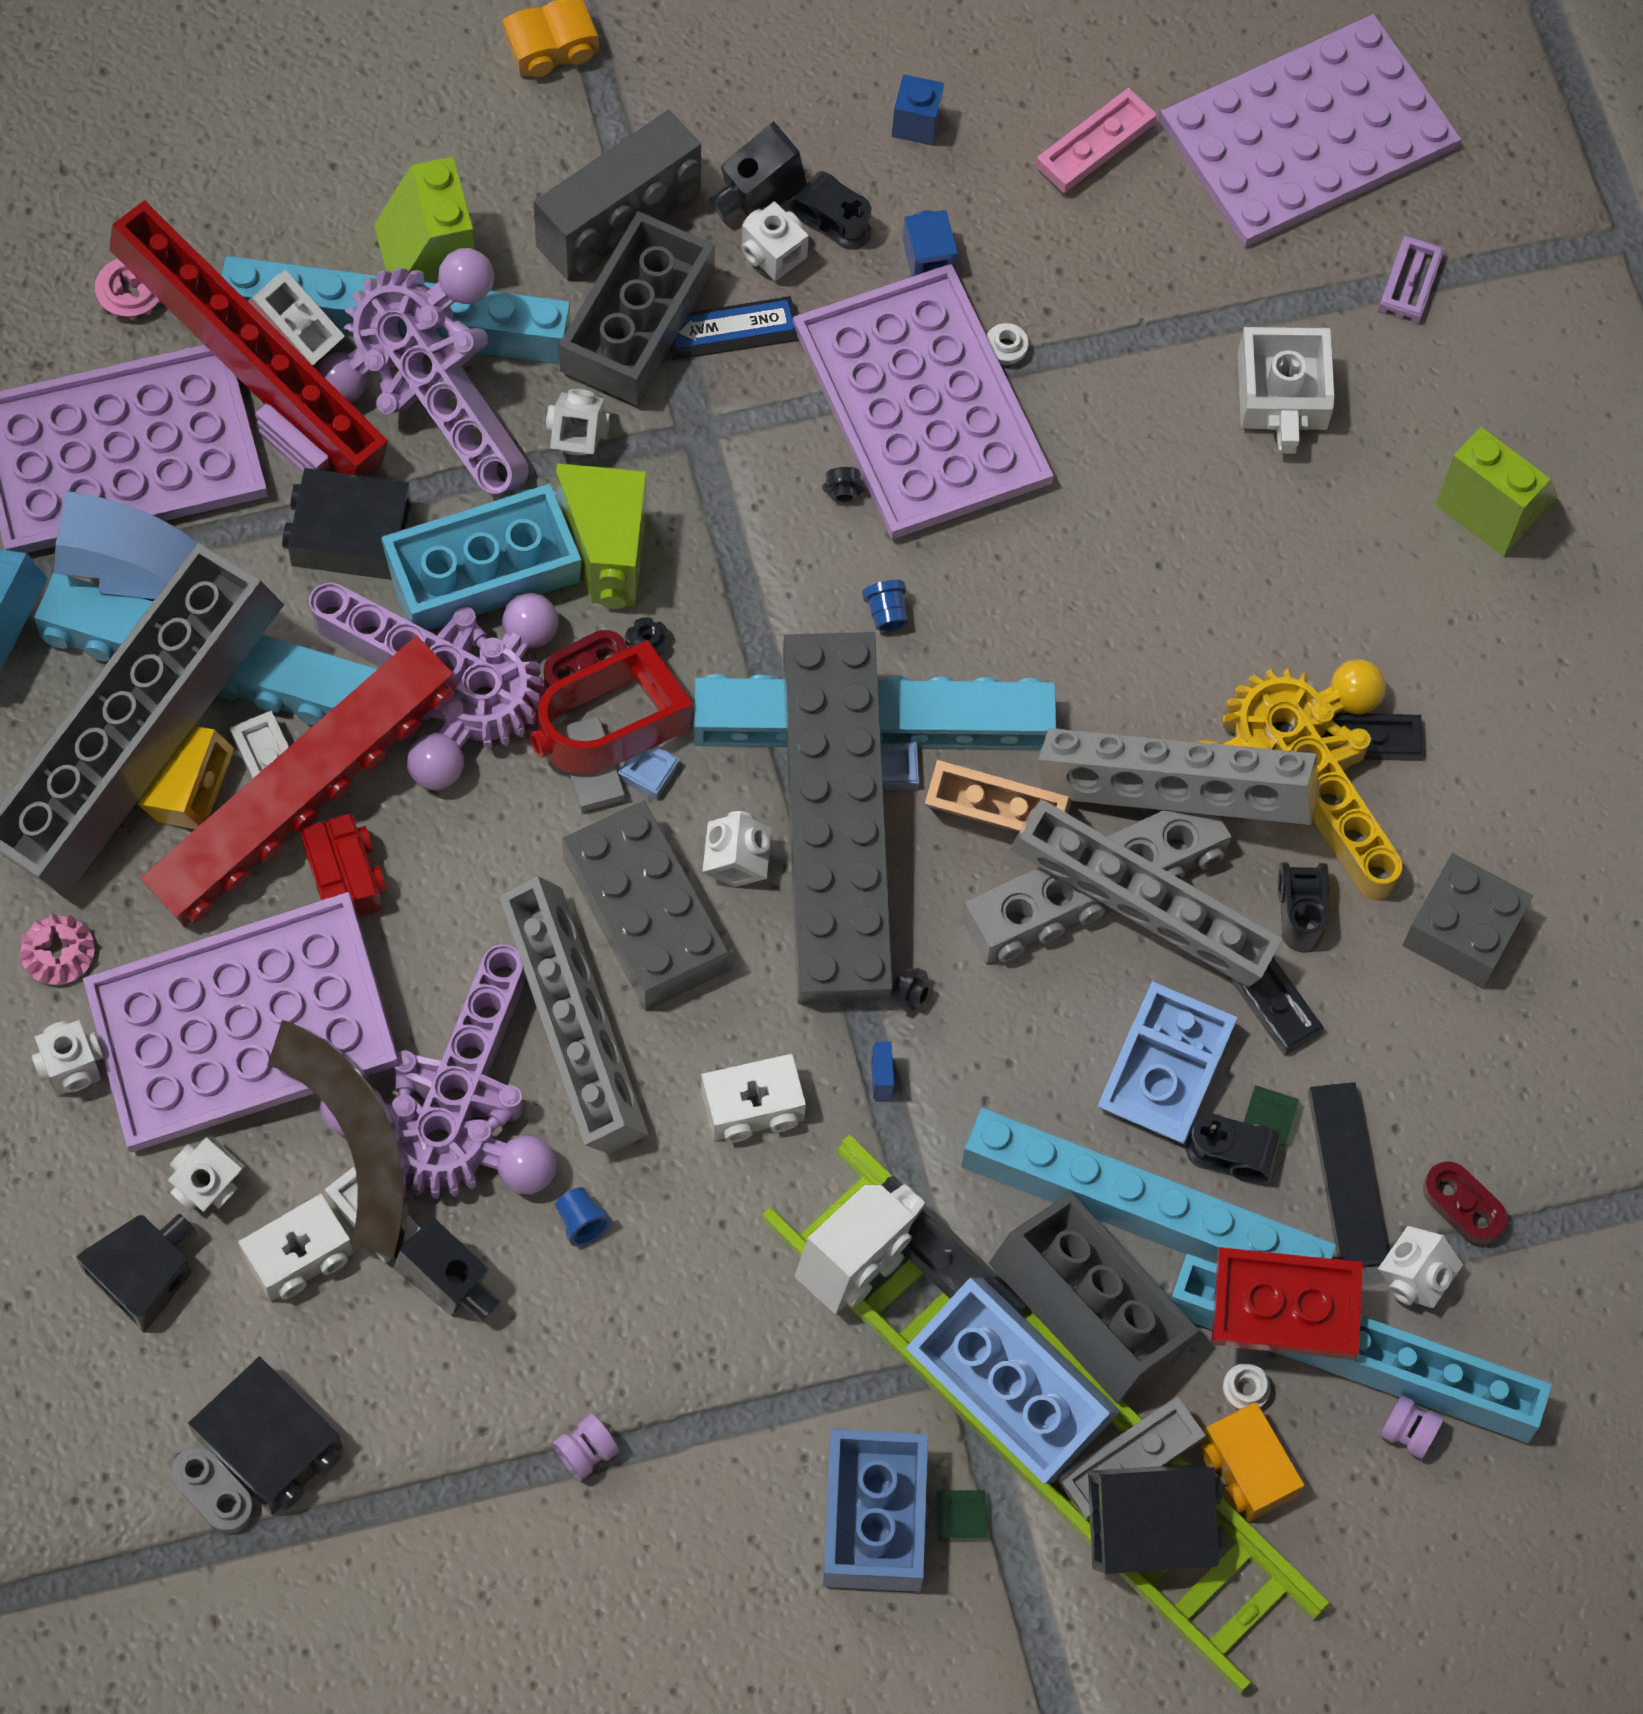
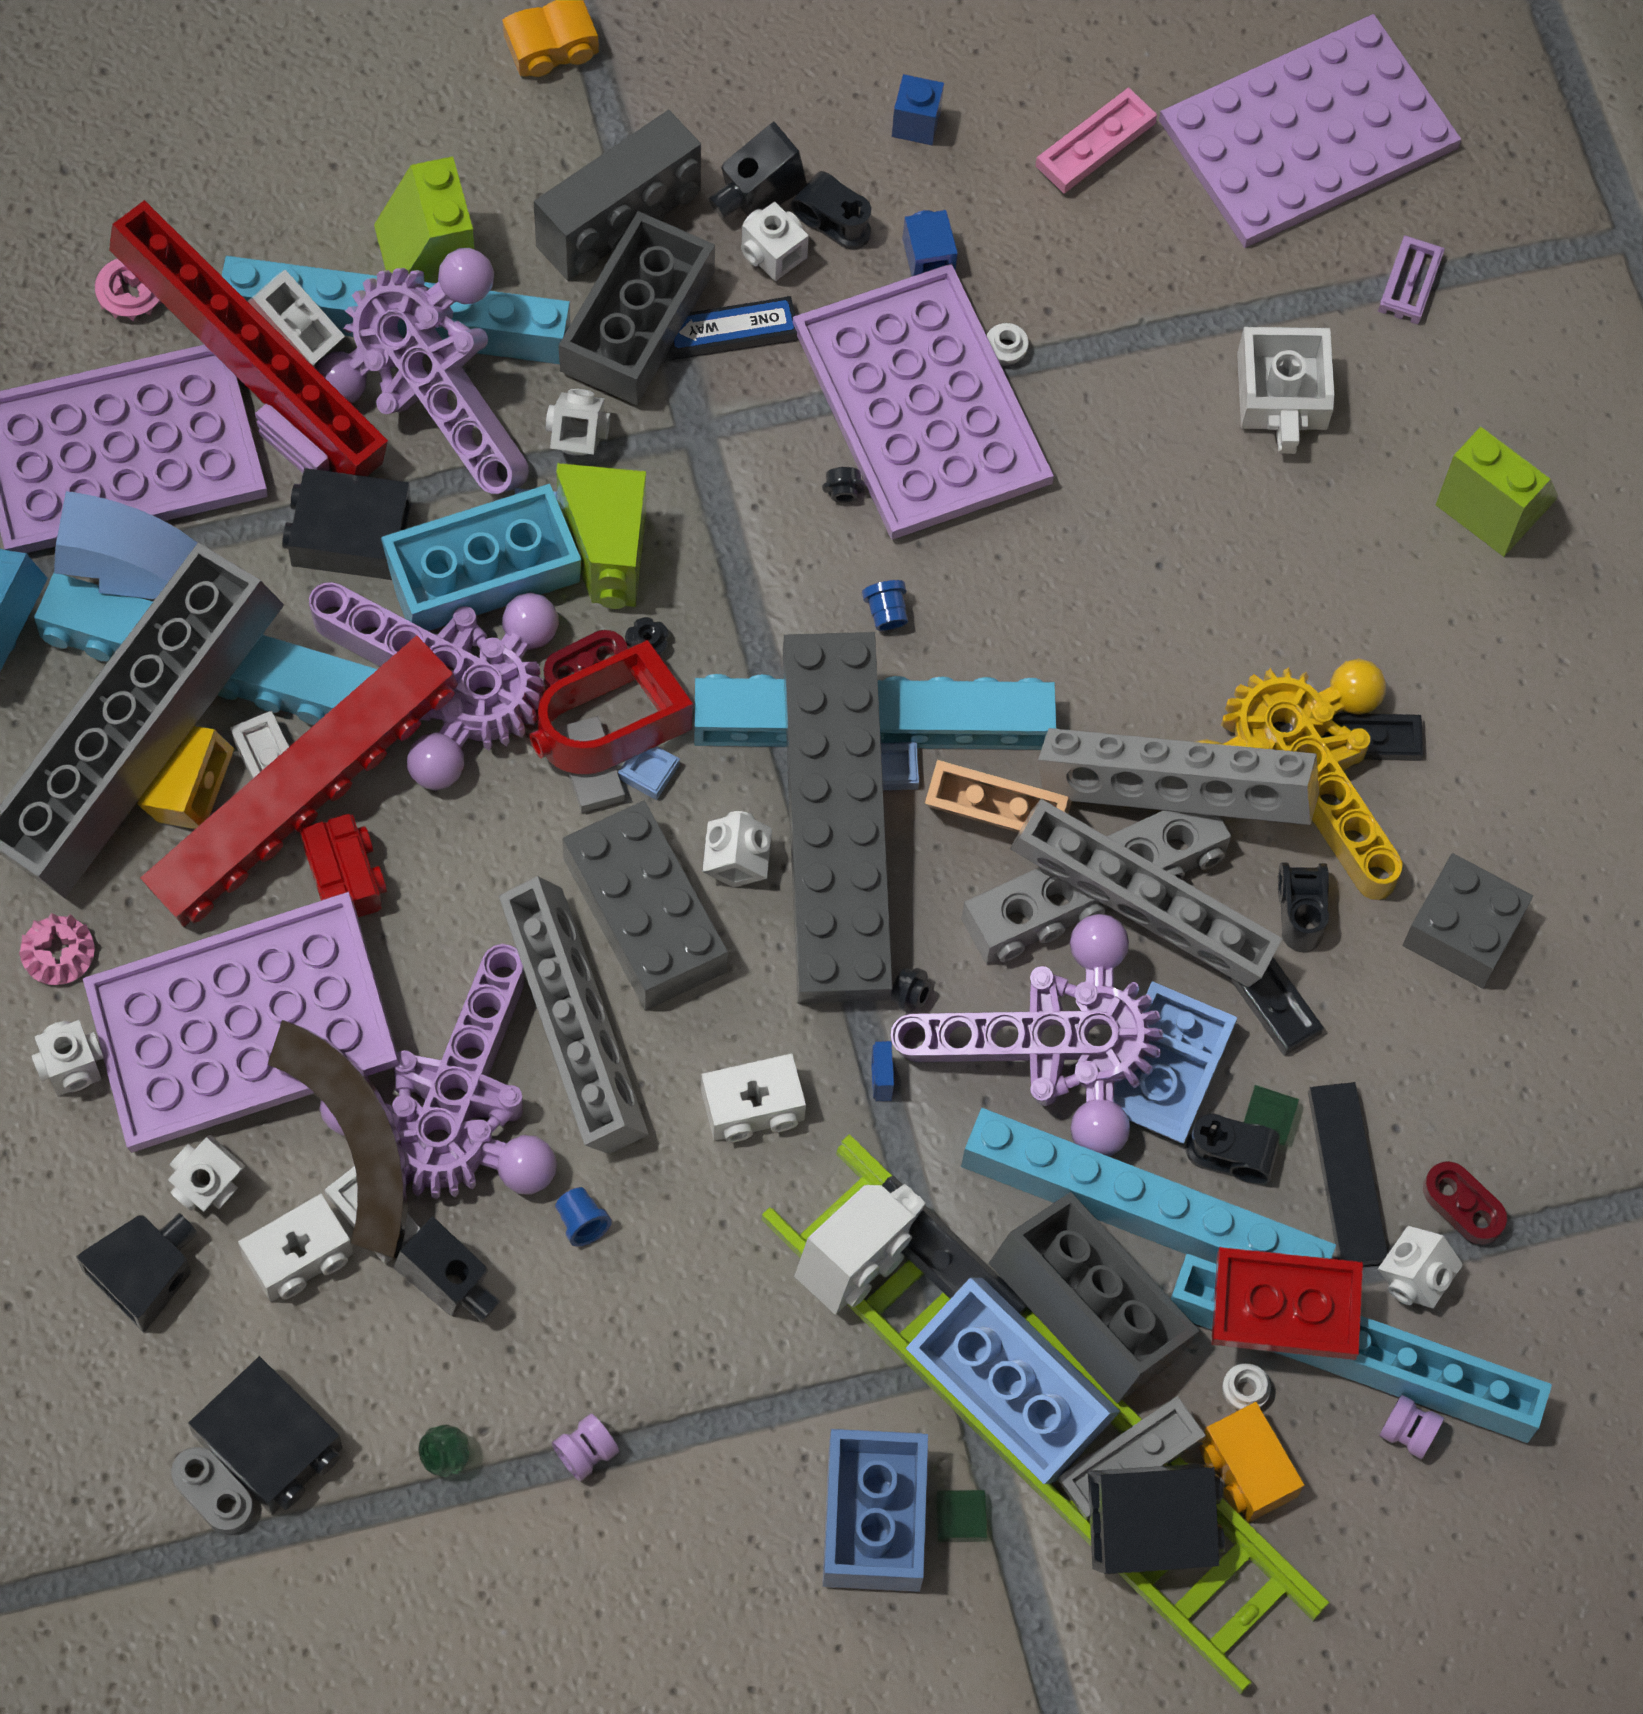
(444, 1450): none -> clear green piece
(1098, 946): none -> lavender piece

